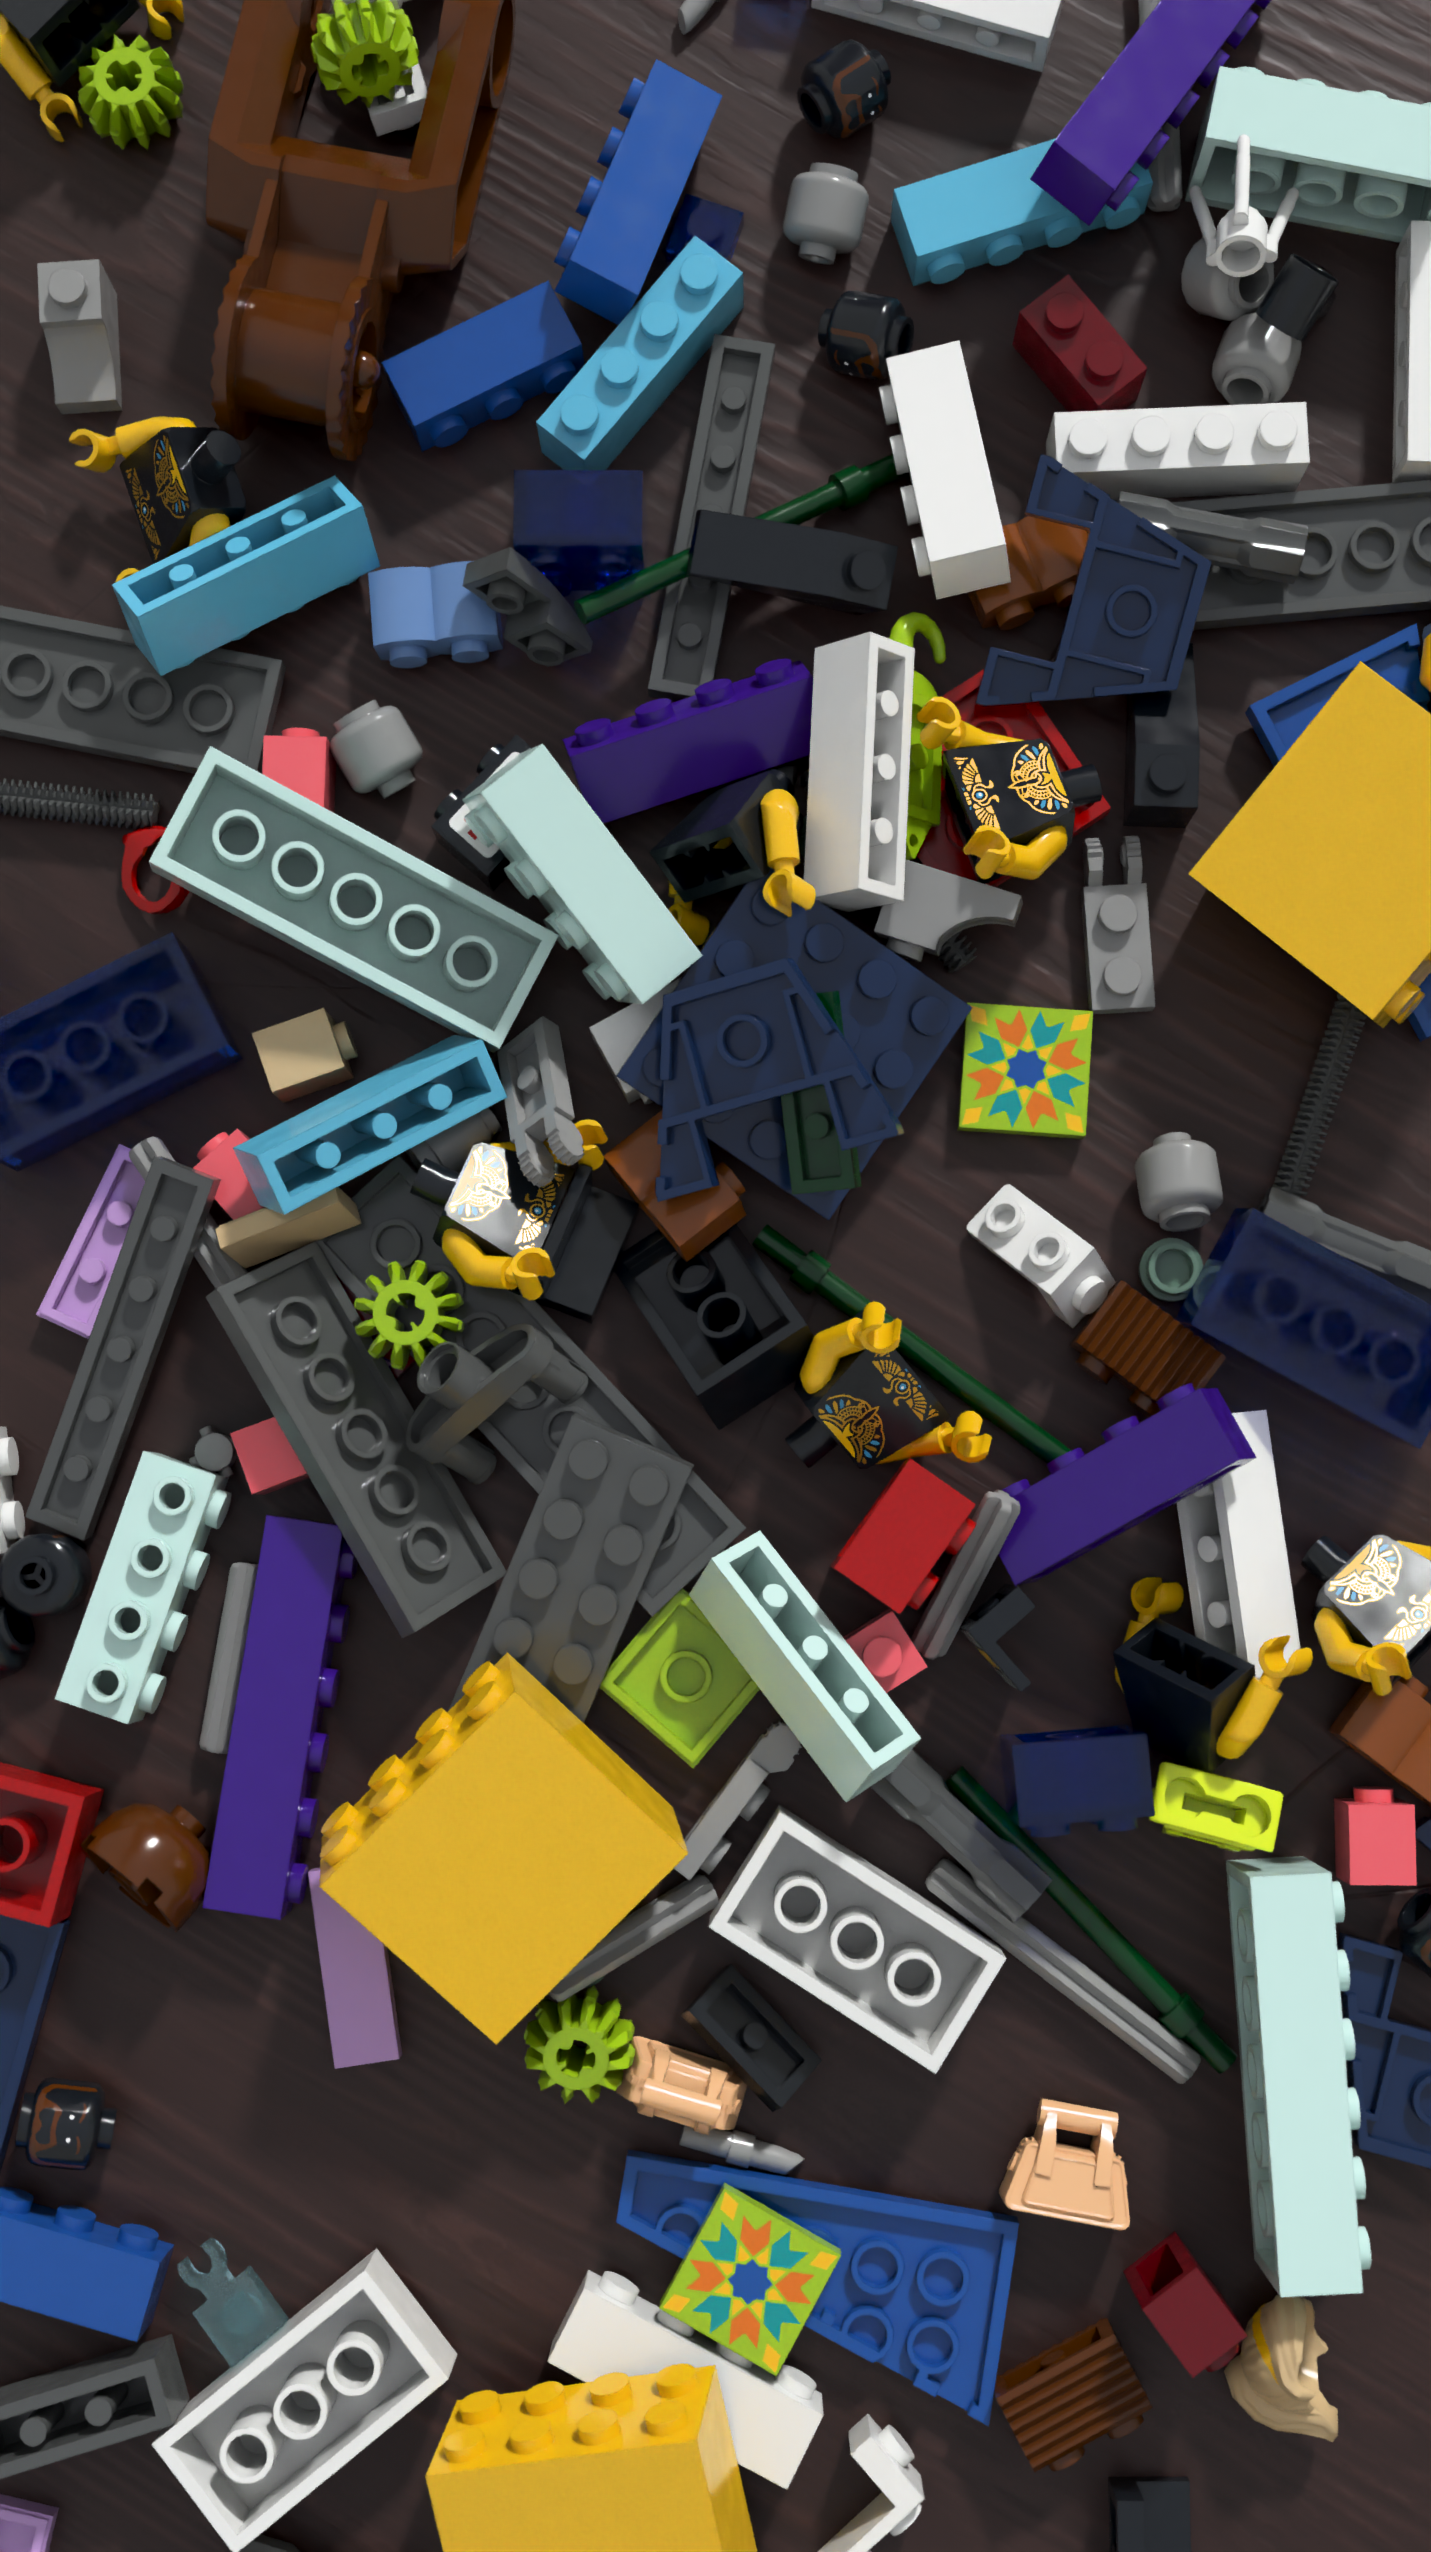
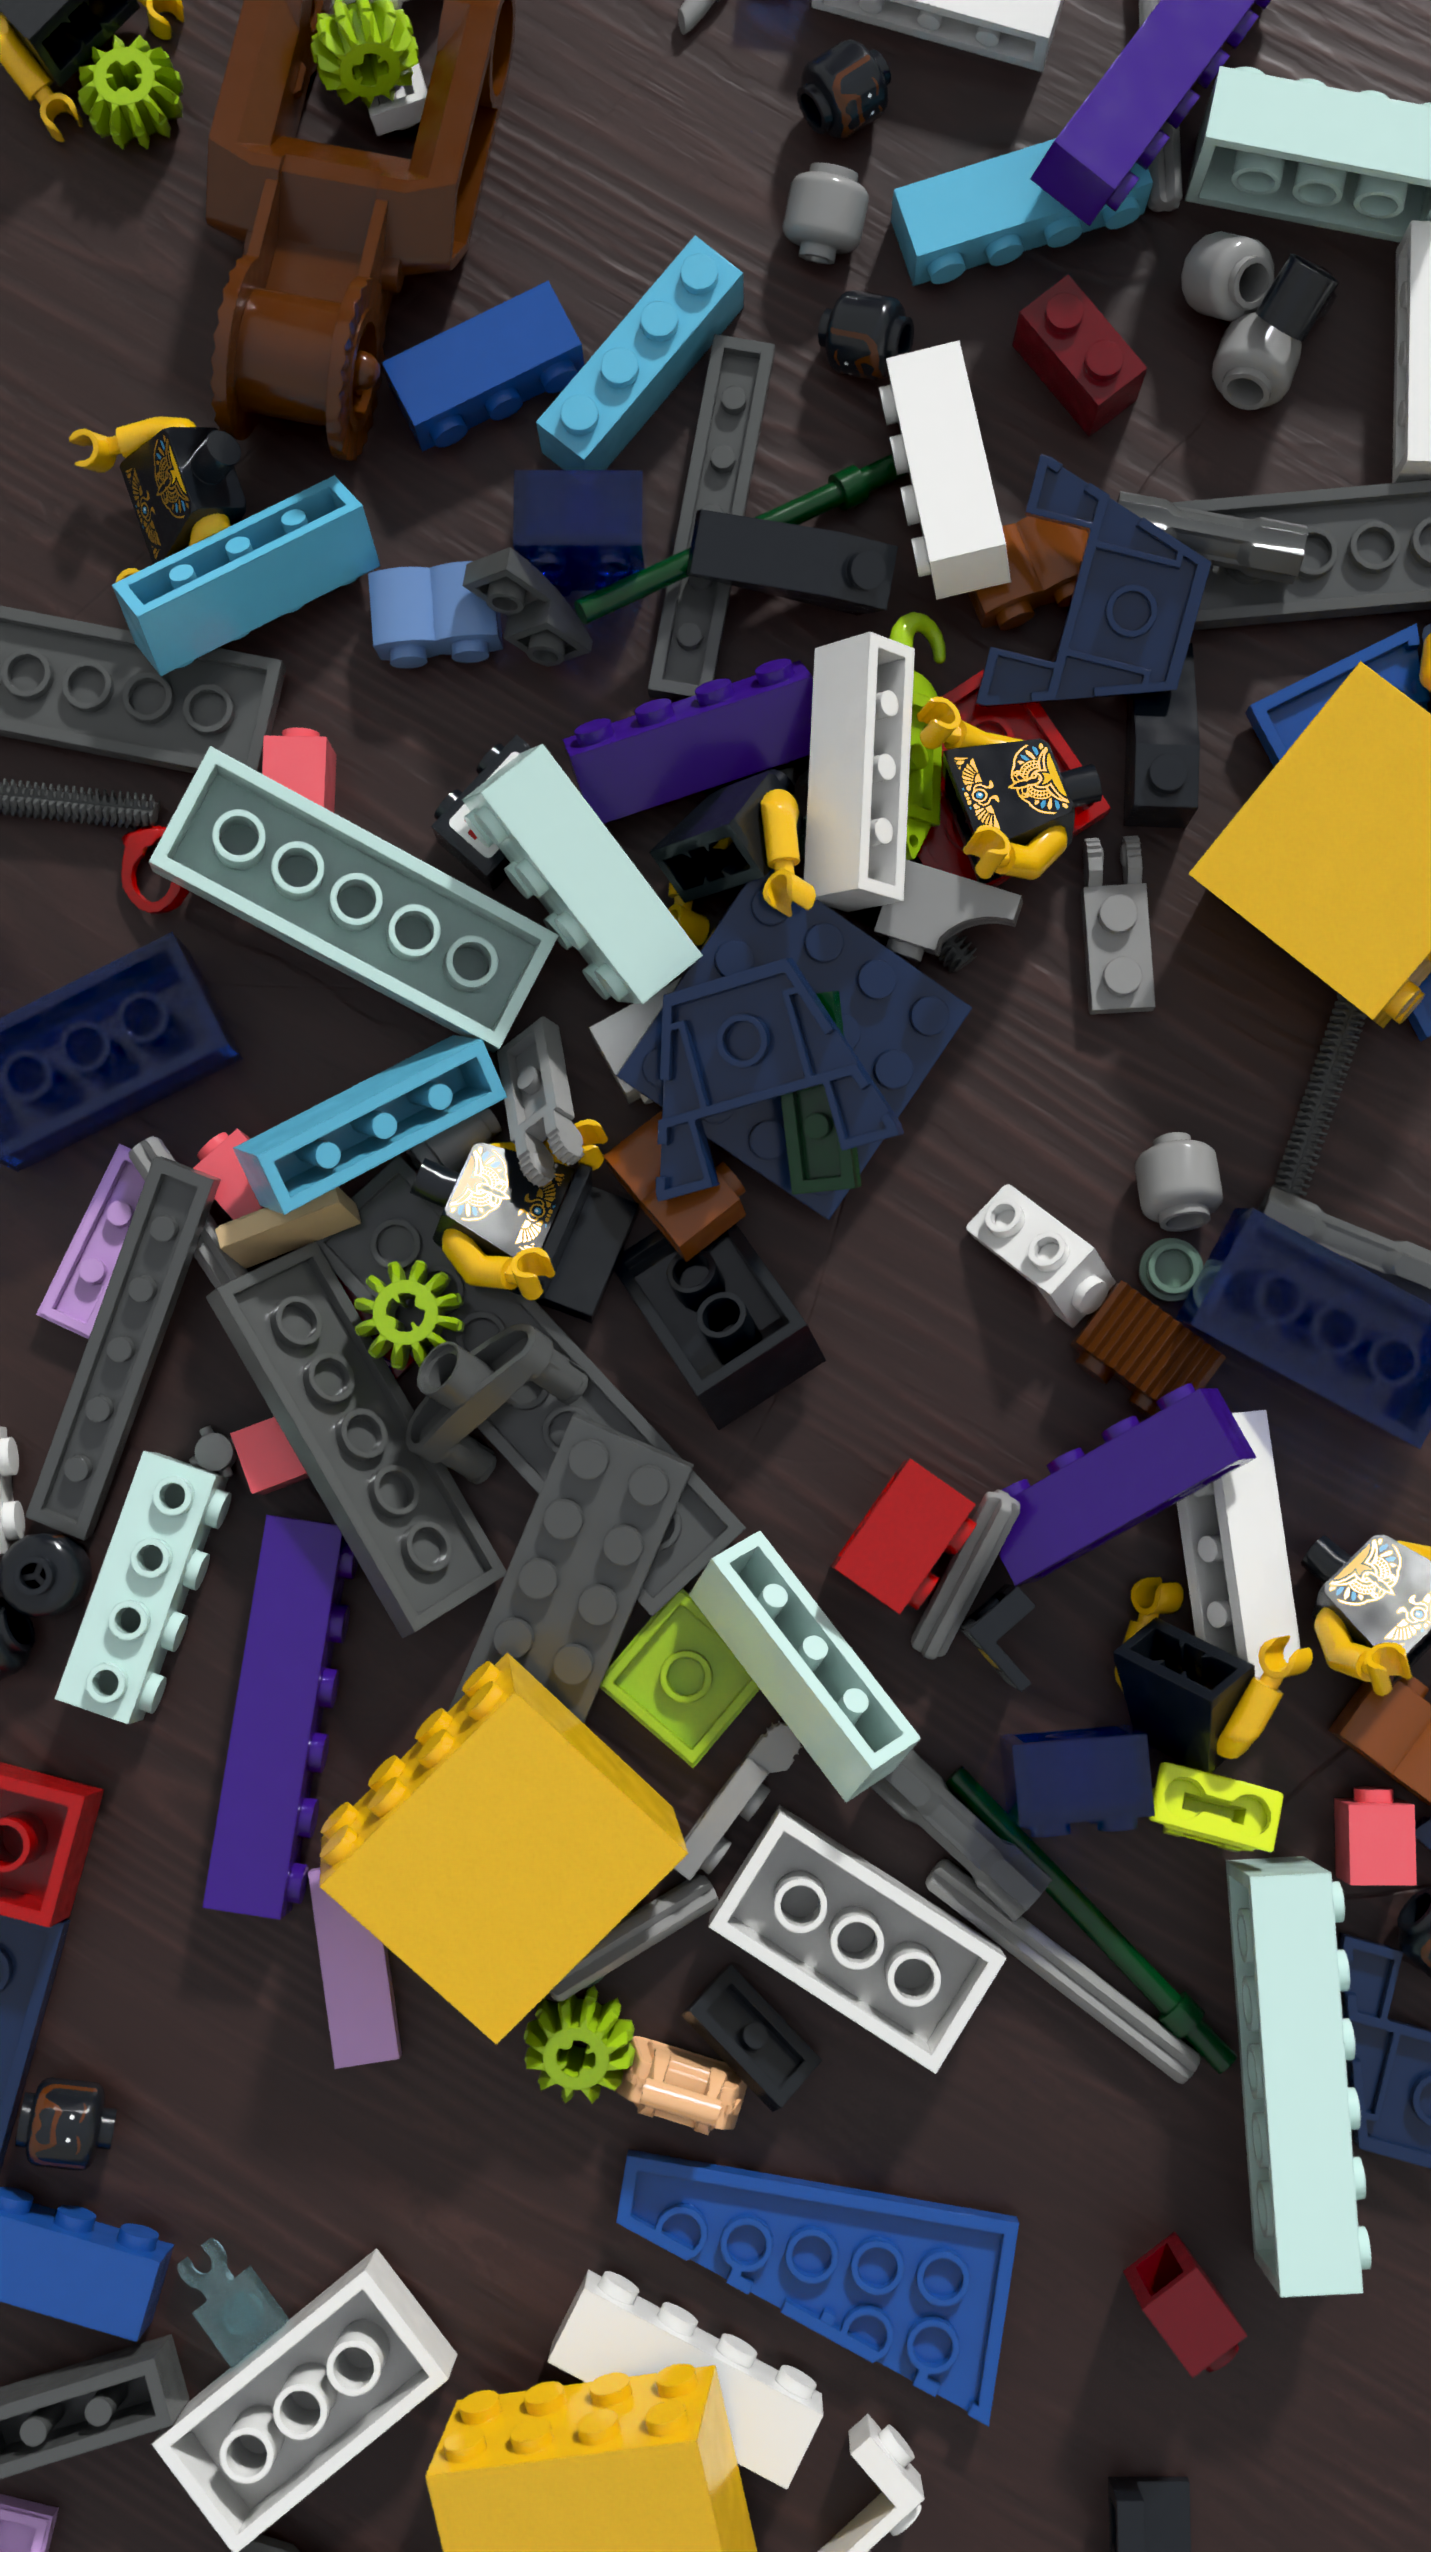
(81, 334): light grey arch -> none
(153, 1859): reddish brown cylinder -> none
(228, 1658): light grey axle -> none
(305, 1054): tan brick -> none
(375, 749): light grey head -> none
(638, 193): blue brick -> none
(710, 222): clear blue plate -> none
(741, 2149): light grey piece -> none
(750, 2279): tile -> none
(813, 1273): dark green bar -> none
(874, 1400): torso -> none
(886, 1650): coral brick -> none
(1025, 1071): tile -> none
(1066, 2178): light nougat piece -> none
(1072, 2397): reddish brown brick -> none
(1185, 449): white brick -> none
(1242, 235): white plant -> none
(1279, 2371): tan hair -> none

